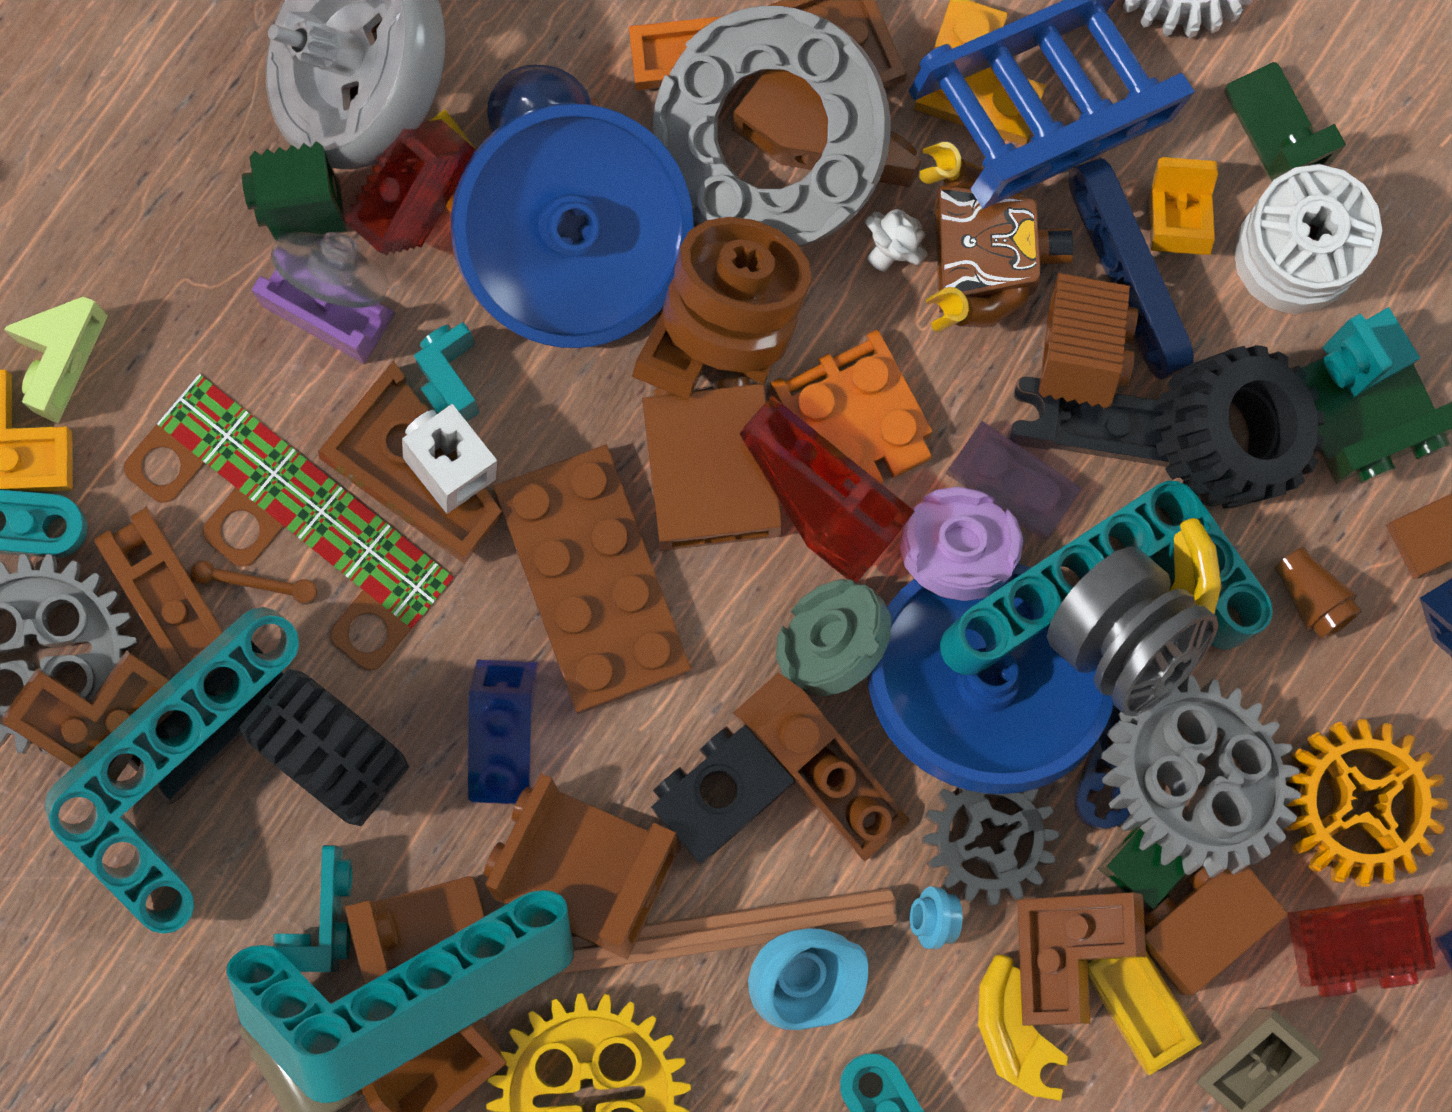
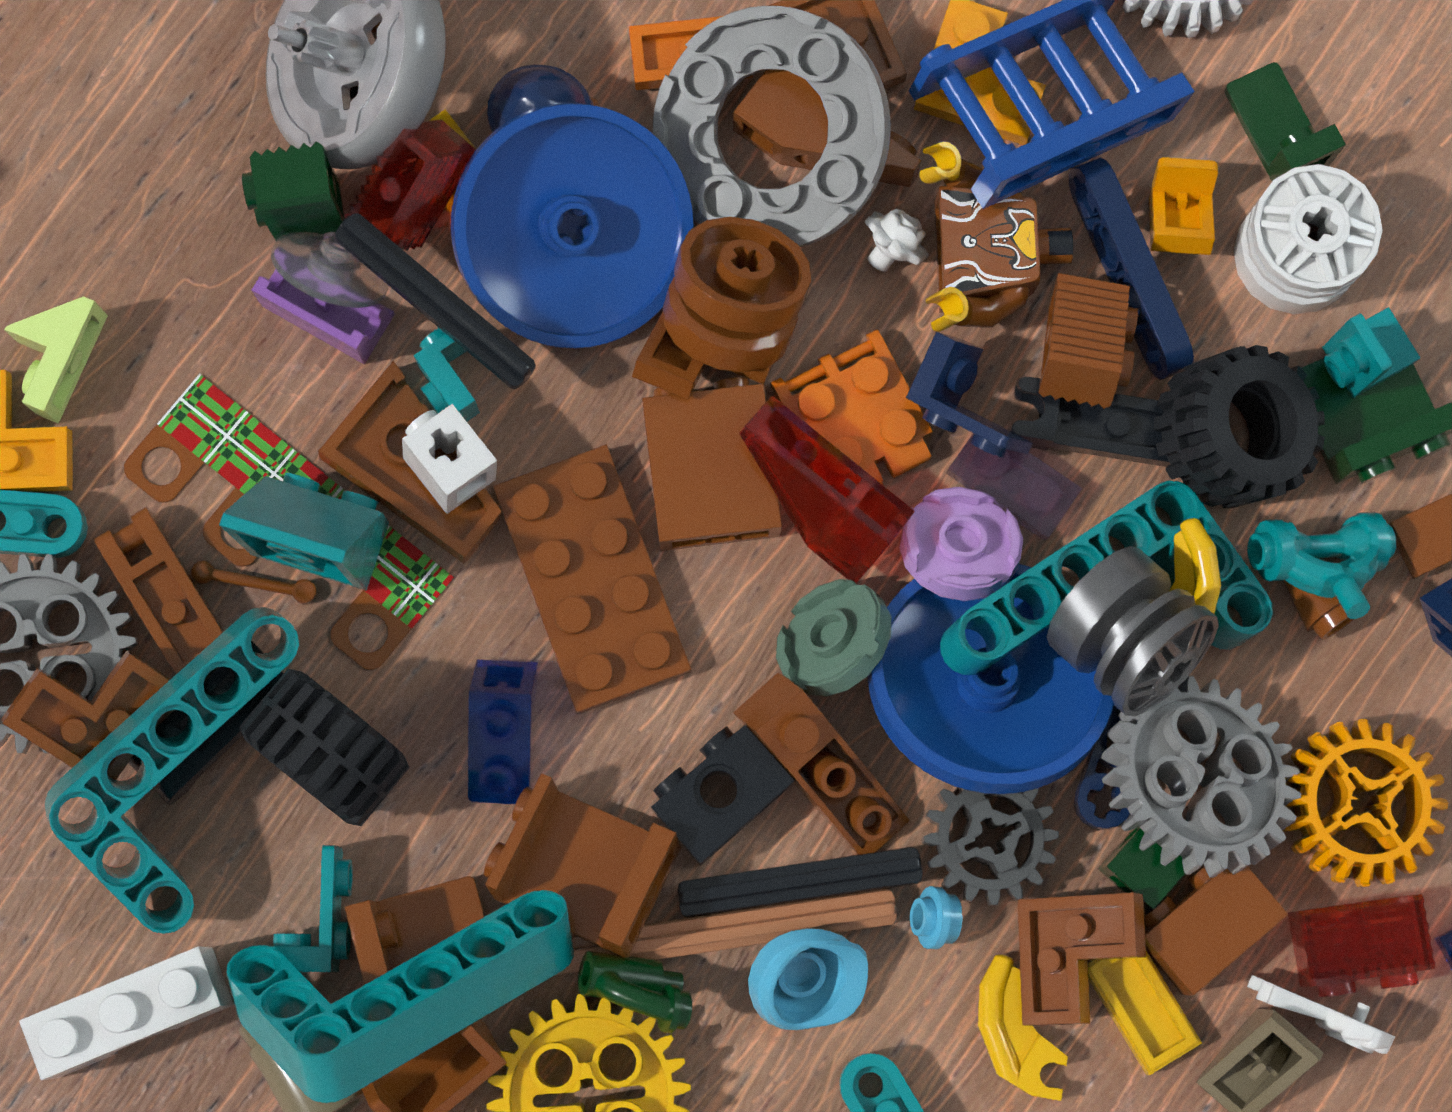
(126, 1012): none -> white arch
(309, 529): none -> teal slope
(435, 301): none -> black axle
(637, 986): none -> dark green plant
(800, 882): none -> black axle
(939, 385): none -> dark blue bracket
(1286, 554): none -> teal piece
(1337, 1025): none -> white piece

